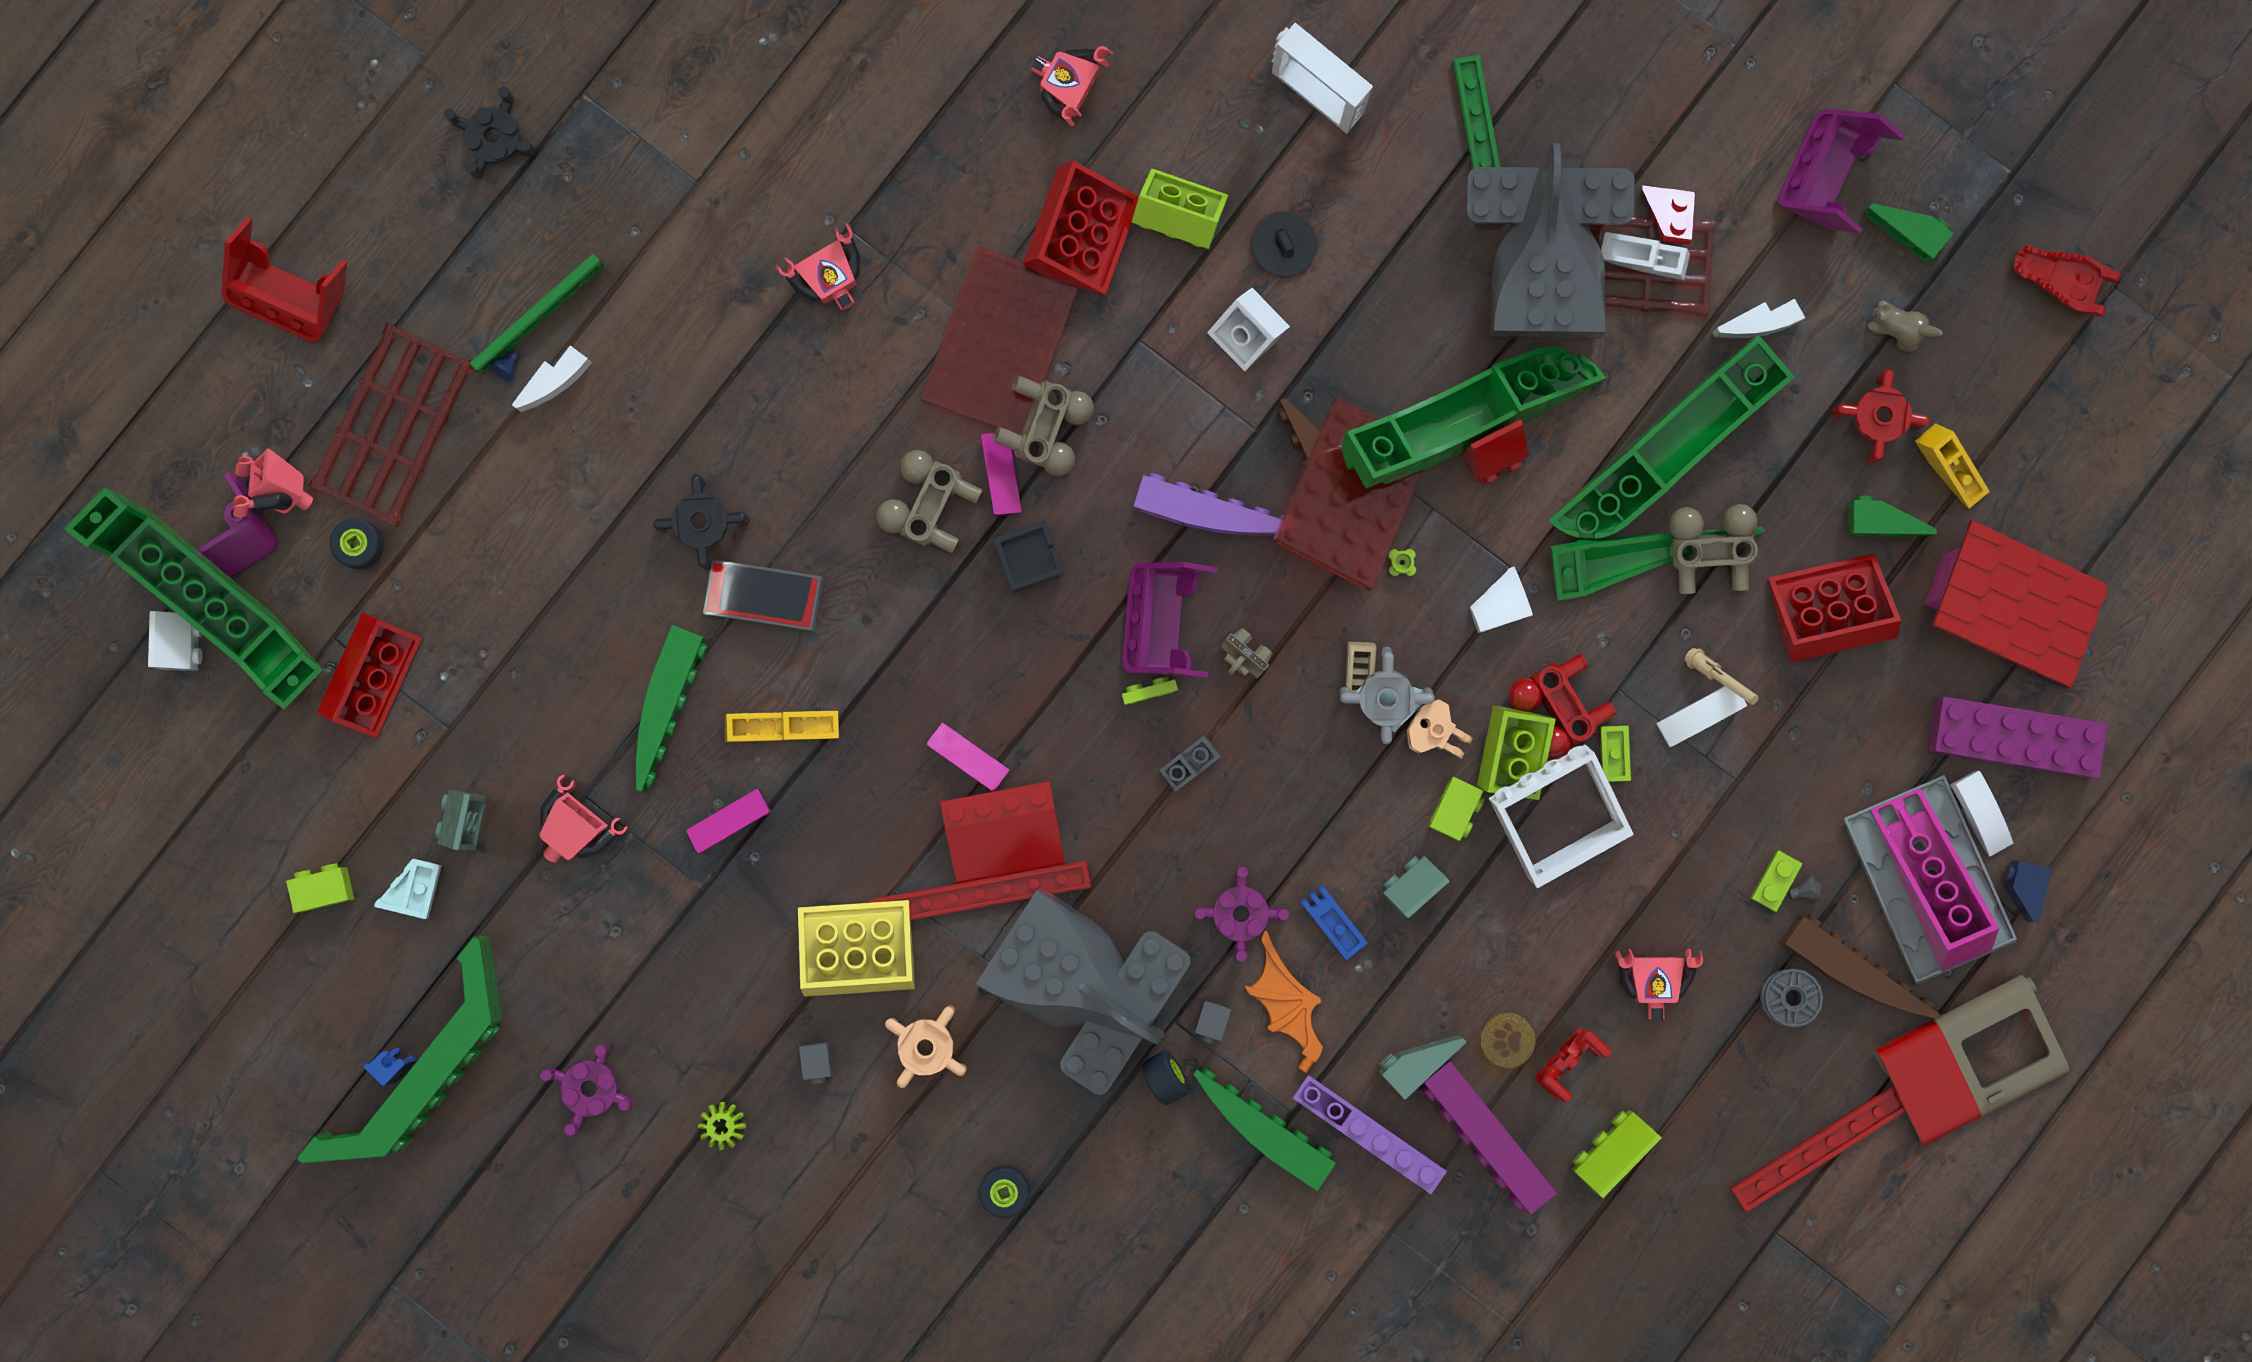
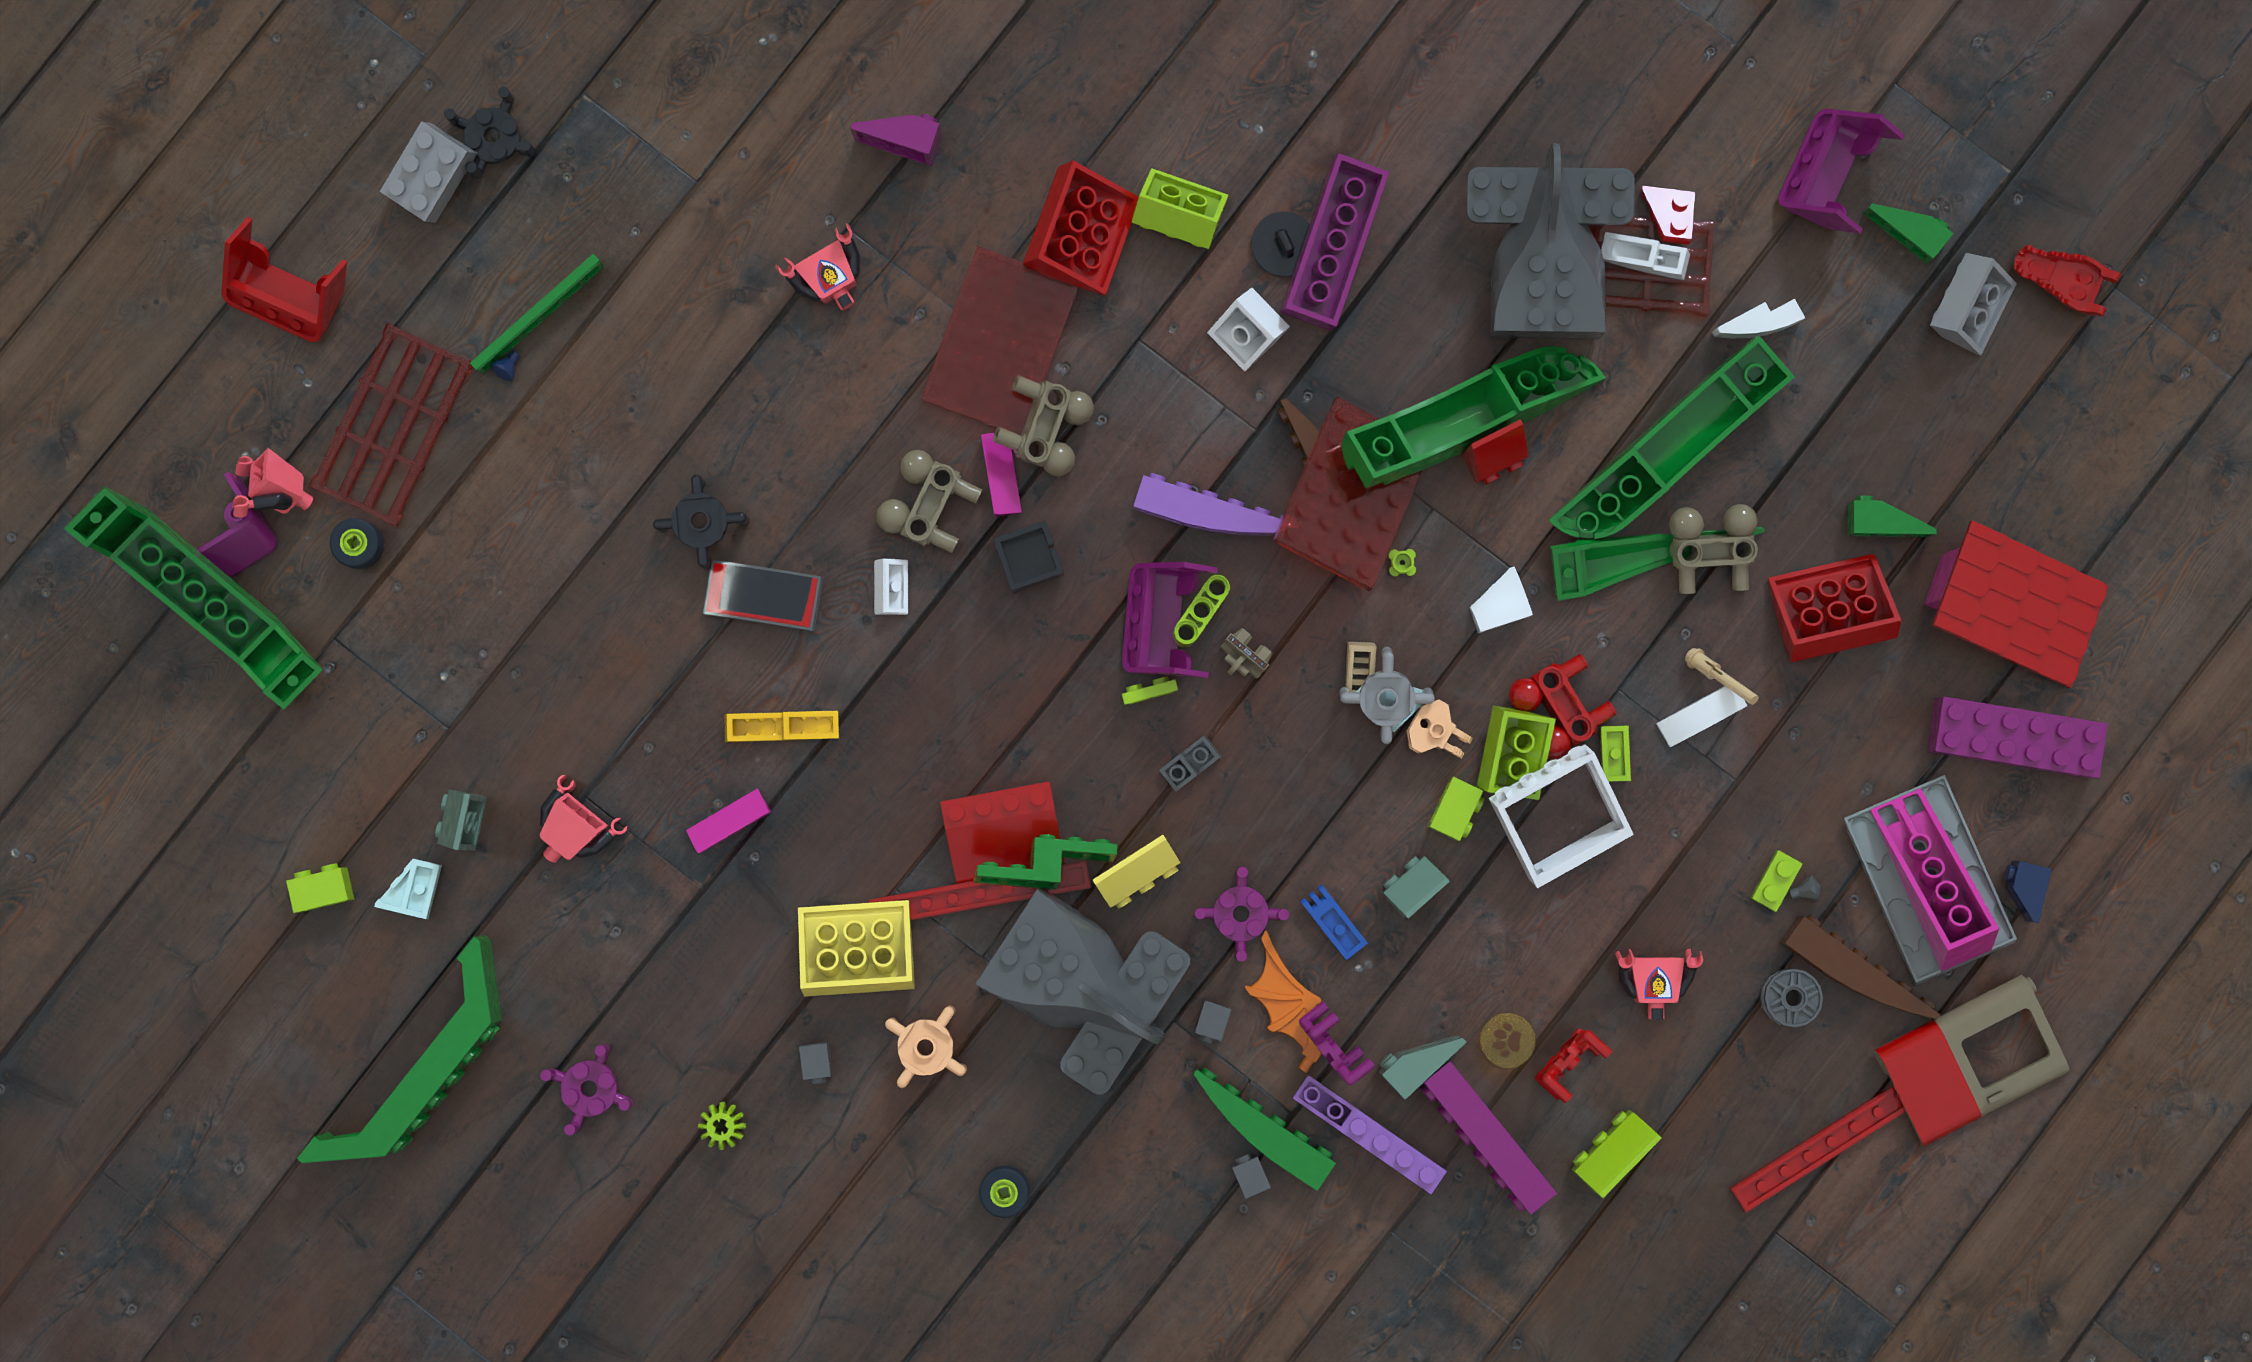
(173, 643): white slope -> none
(369, 675): red slope -> none
(387, 1068): blue hinge -> none
(428, 172): none -> light grey brick
(551, 380): white slope -> none
(664, 699): green slope -> none
(891, 587): none -> white slope
(904, 136): none -> magenta slope
(967, 757): dark pink slope -> none
(1045, 862): none -> green bracket
(1069, 79): coral torso -> none
(1137, 872): none -> light yellow slope
(1165, 1077): black wheel -> none
(1206, 599): none -> lime beam
(1250, 1175): none -> dark grey brick
(1320, 77): white window -> none
(1330, 1049): none -> magenta plate
(1334, 242): none -> magenta brick
(1475, 112): green tile -> none
(1868, 423): red plate -> none
(1906, 327): dark tan animal -> none
(1952, 464): yellow slope -> none
(1973, 303): none -> light grey slope
(1982, 812): white slope -> none

